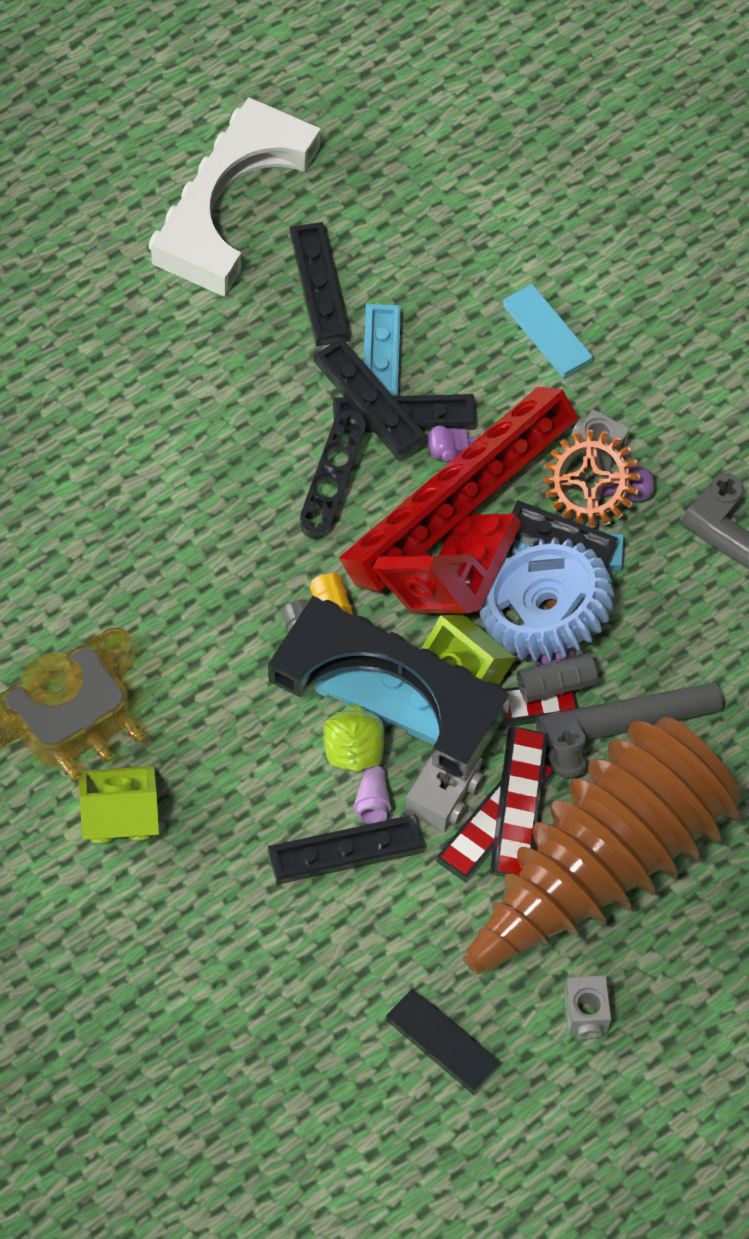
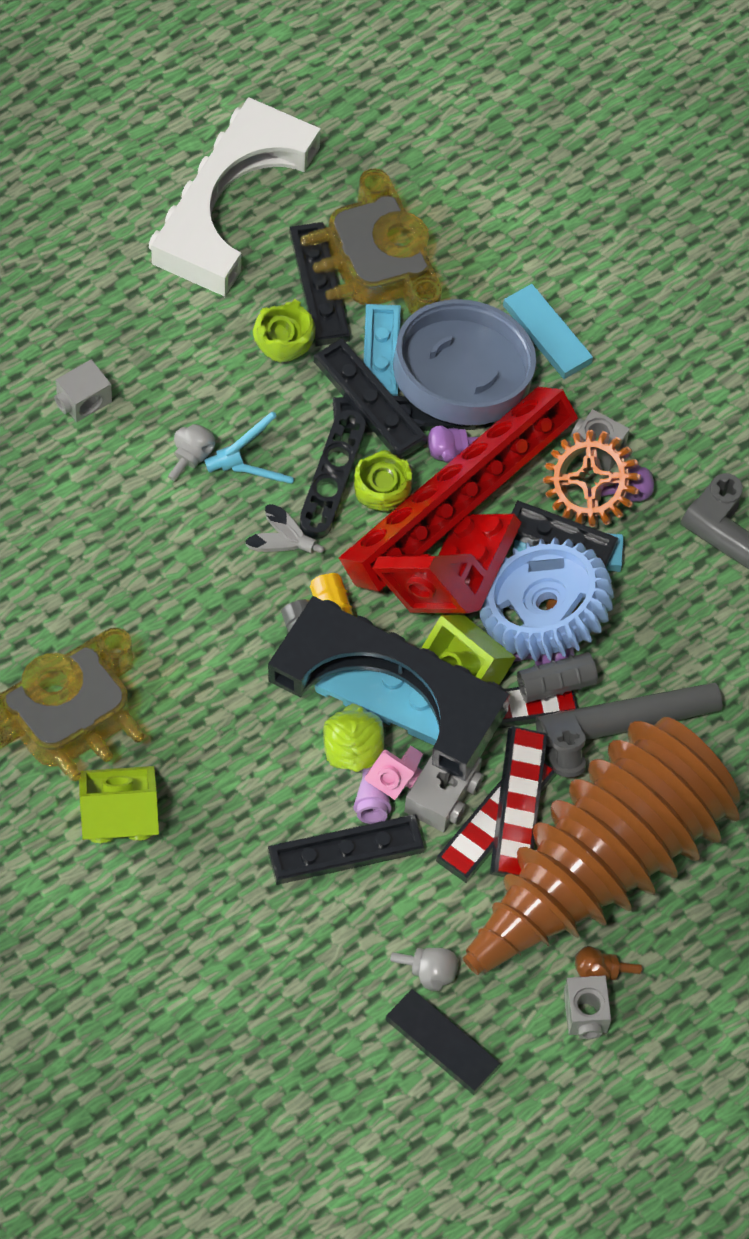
(83, 391): none -> light grey brick
(192, 446): none -> light grey piece
(231, 457): none -> medium azure plant
(284, 331): none -> lime hair
(288, 536): none -> light grey piece
(364, 250): none -> clear yellow piece
(382, 481): none -> lime hair
(393, 774): none -> bright pink bracket
(432, 965): none -> light grey piece
(463, 361): none -> sand blue piece
(592, 962): none -> dark orange piece

